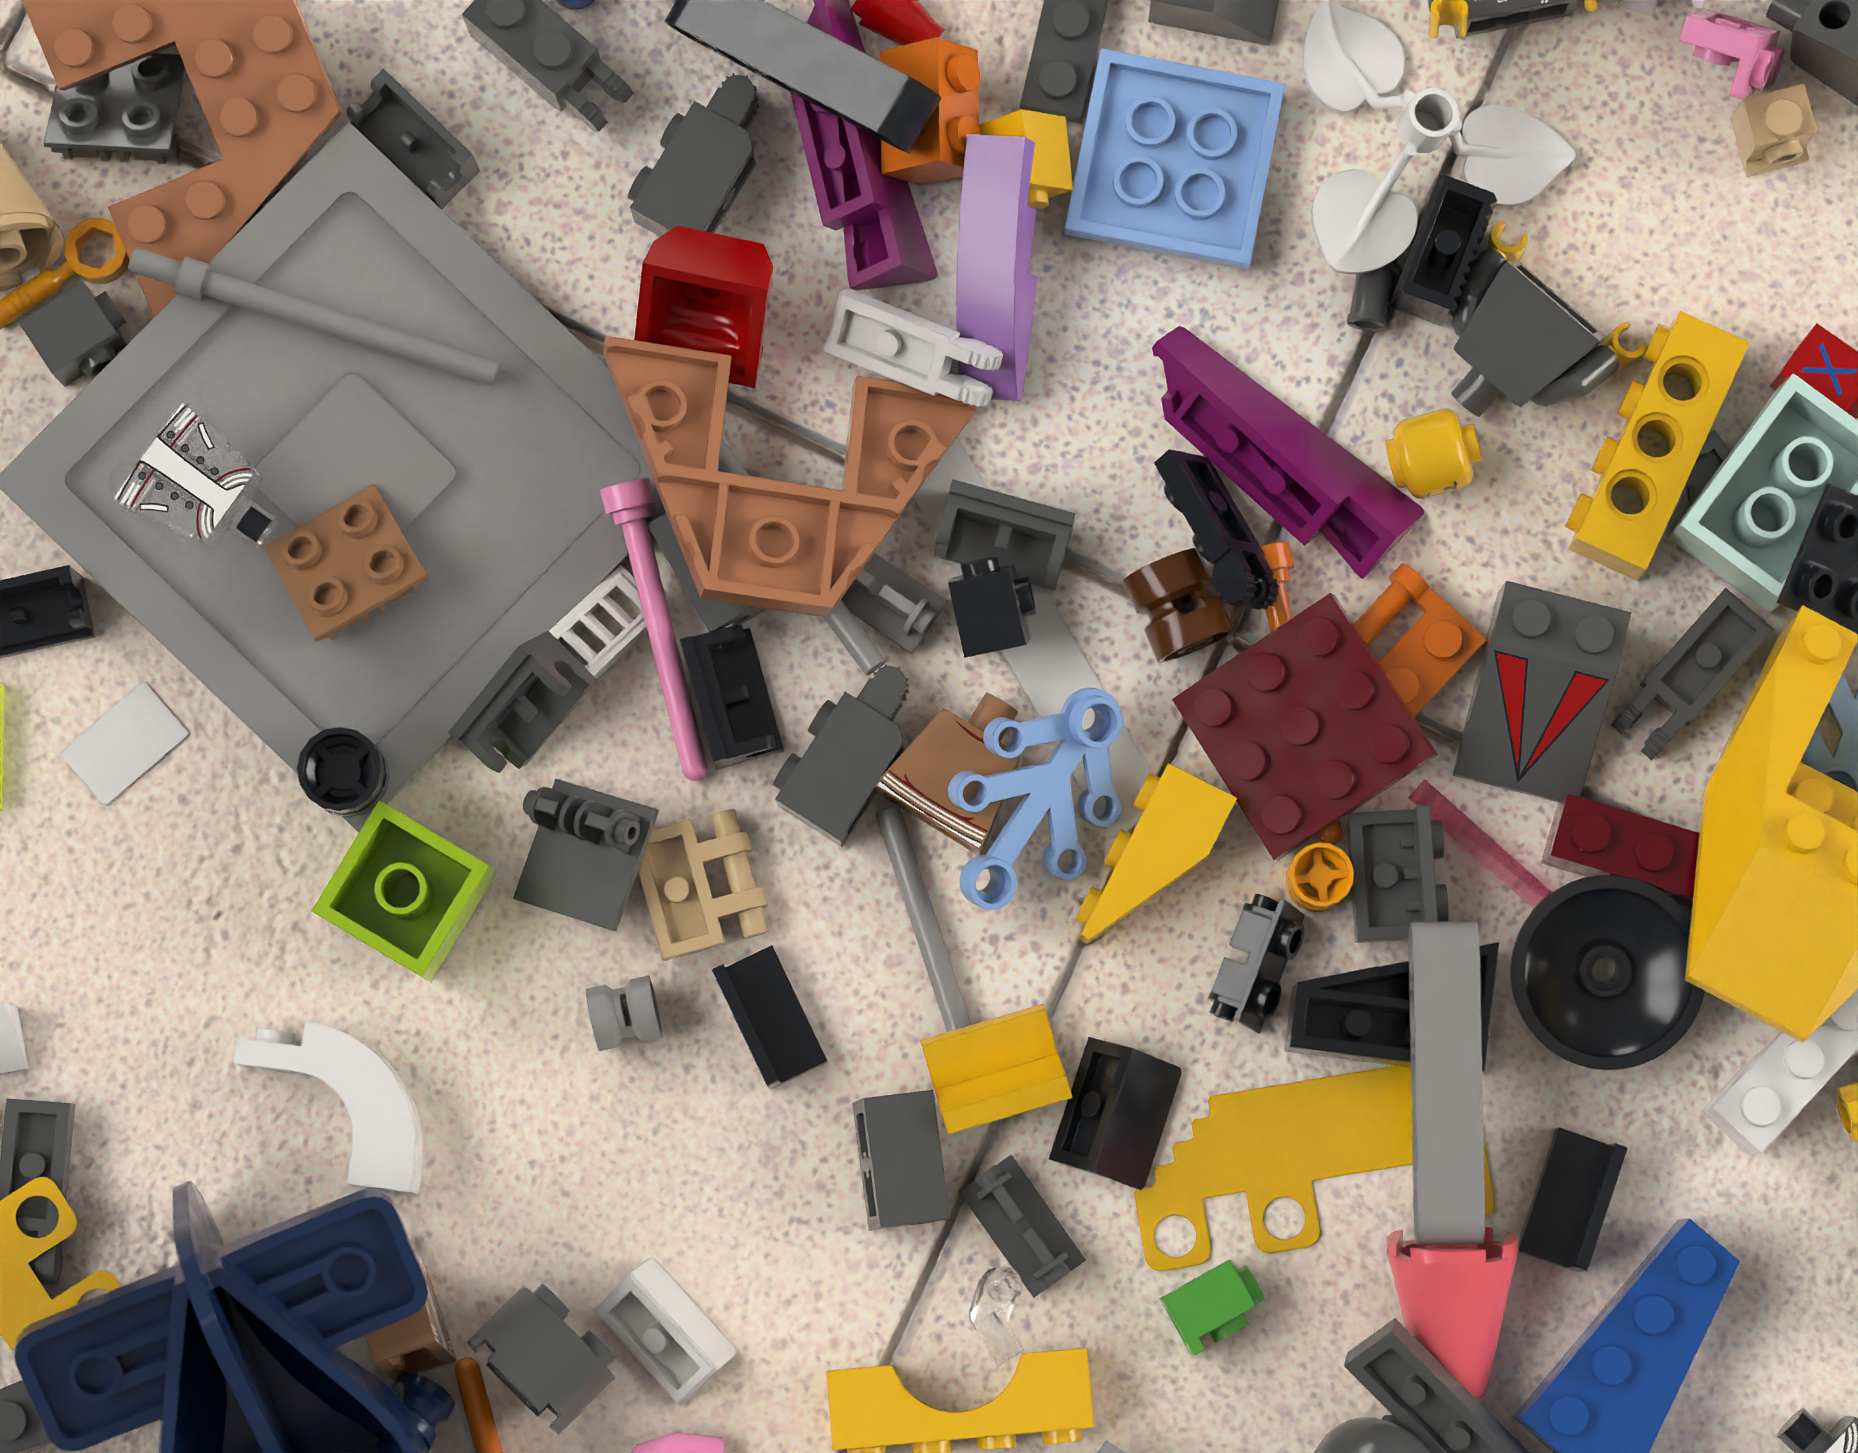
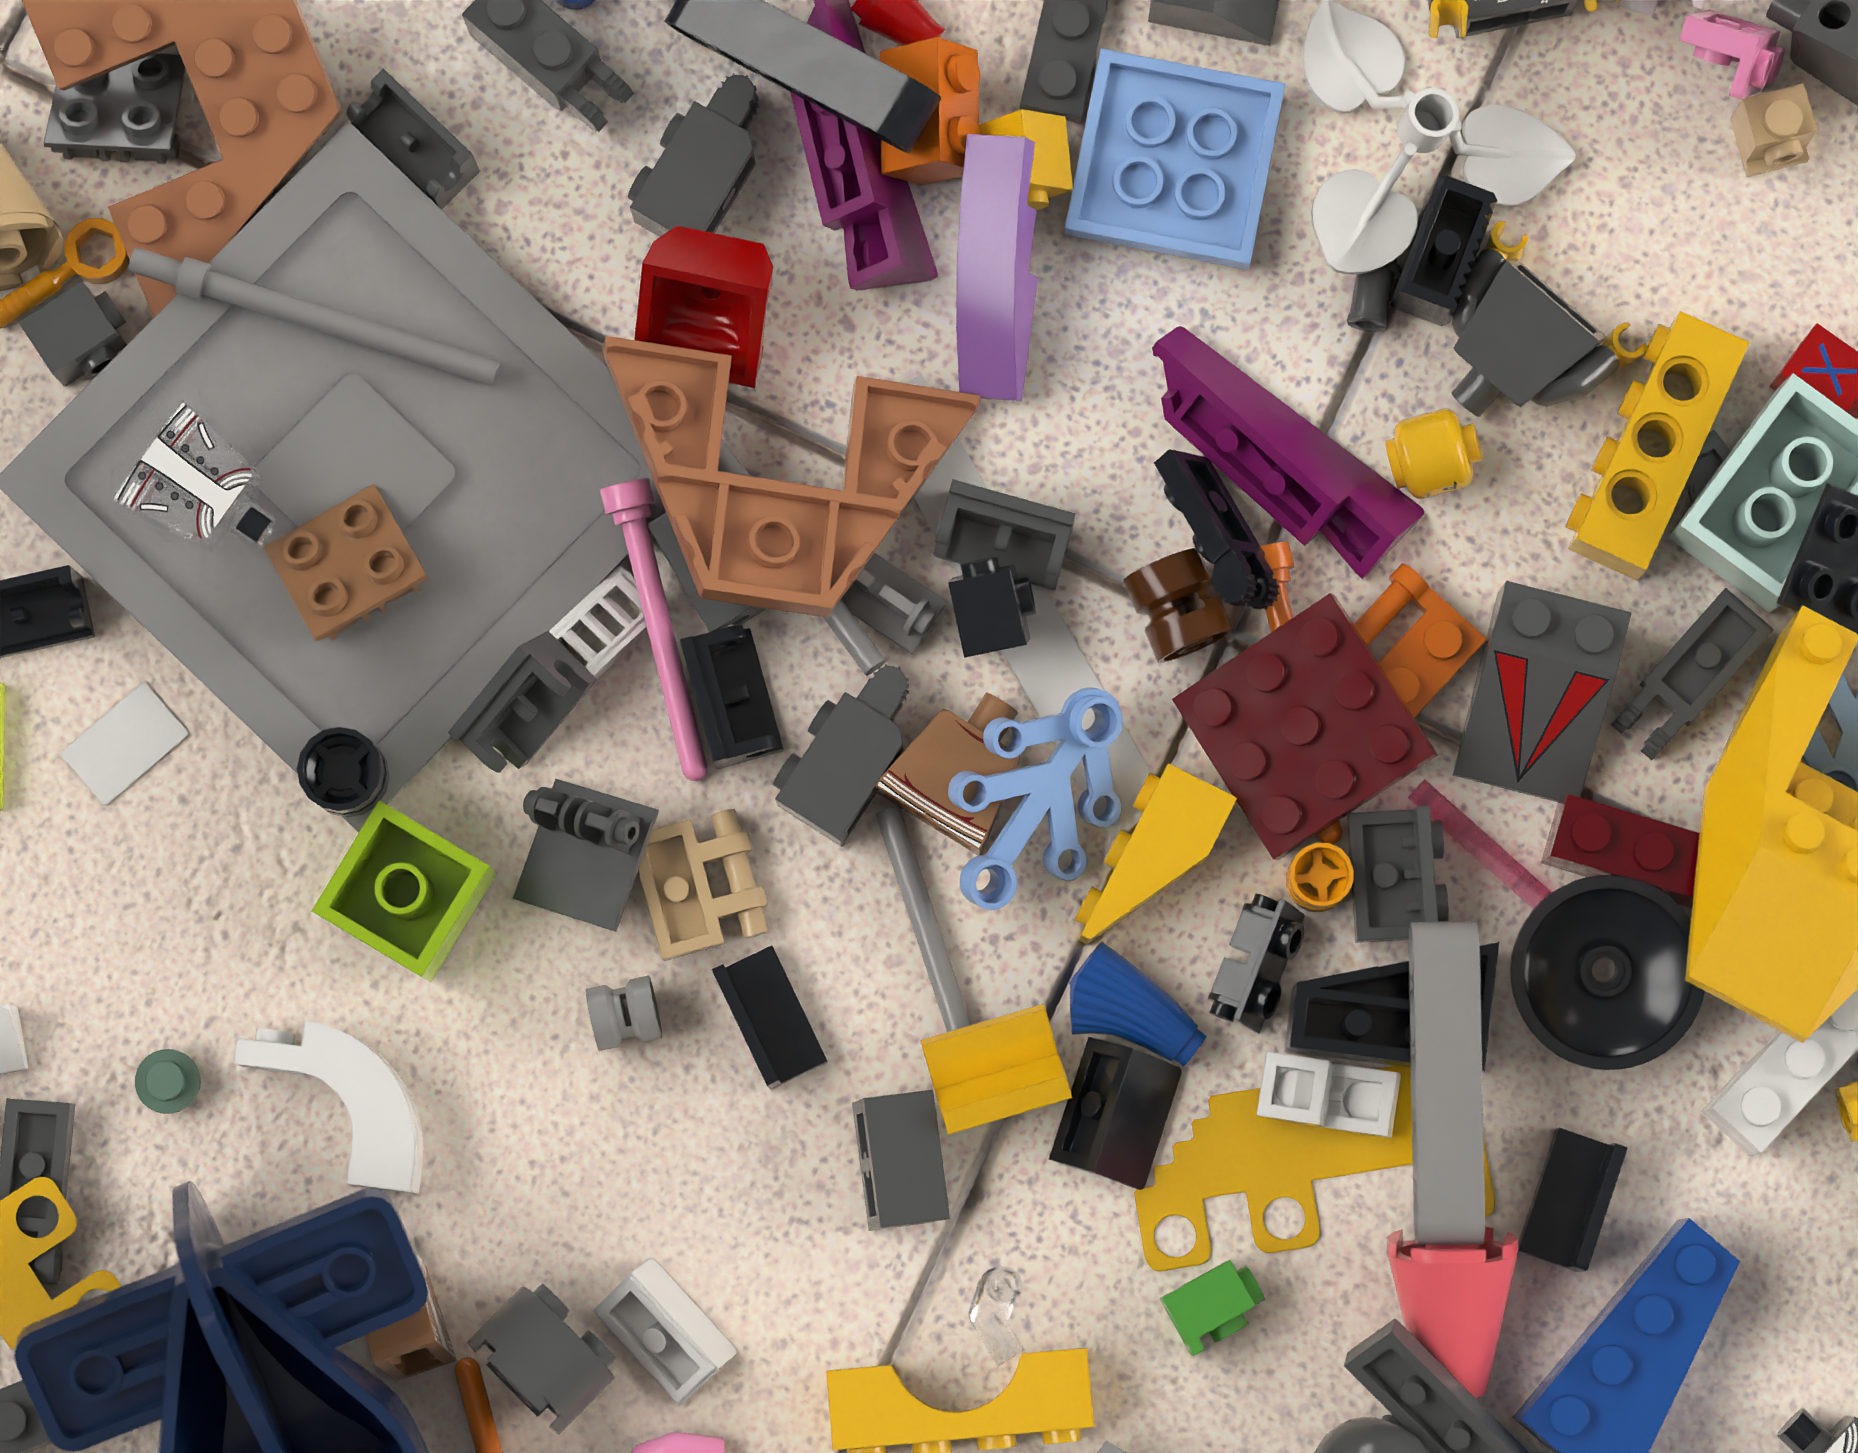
(167, 1081): none -> sand green plate
(425, 1401): dark blue wheel -> none
(908, 348): white hinge -> none
(1022, 1225): dark grey hinge -> none
(1122, 1001): none -> blue piece
(1328, 1094): none -> white slope

